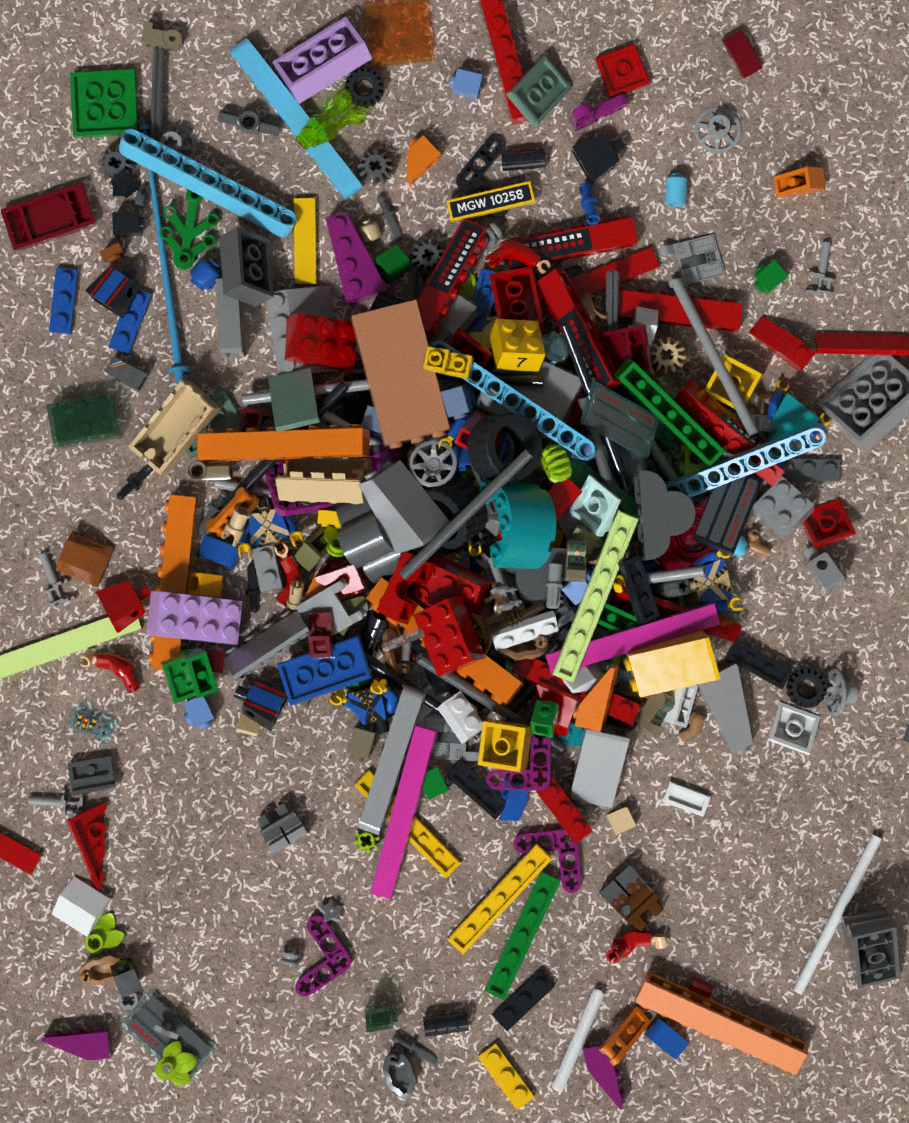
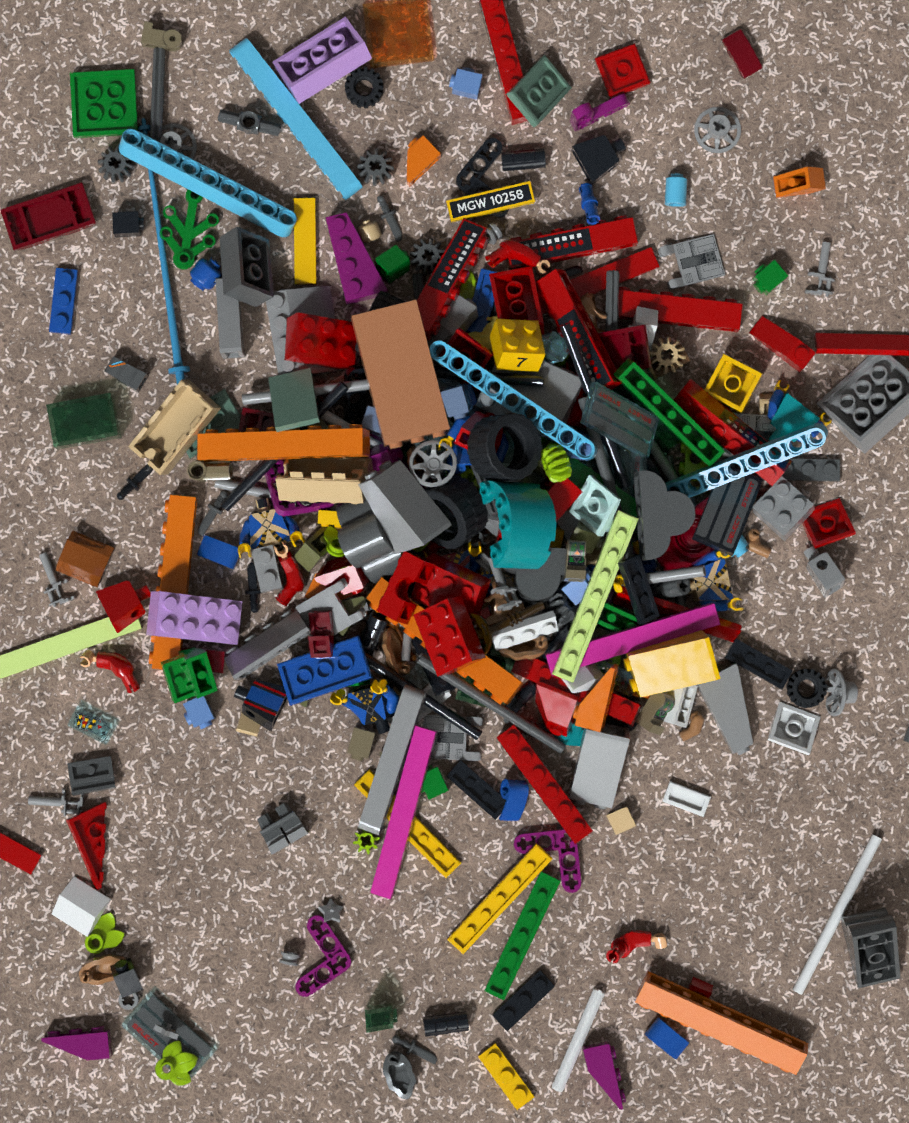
(112, 253): dark orange plate -> none
(114, 290): black torso -> none
(123, 185): black sticker -> none
(129, 325): blue plate -> none
(141, 197): dark grey tile -> none
(204, 585): light orange brick -> none
(236, 524): tan piece -> none
(241, 495): orange plate -> none
(295, 594): tan pin -> none
(320, 129): clear neon green piece -> none
(403, 640): clear tile -> none
(448, 363): yellow slope -> none
(461, 717): white brick -> none
(466, 514): dark grey piece -> none
(505, 745): yellow brick -> none
(529, 775): magenta beam -> none
(545, 718): green brick -> none
(554, 586): light grey axle -> none
(625, 1035): orange plate -> none
(636, 902): reddish brown hips -> none
(714, 357): light grey piece -> none

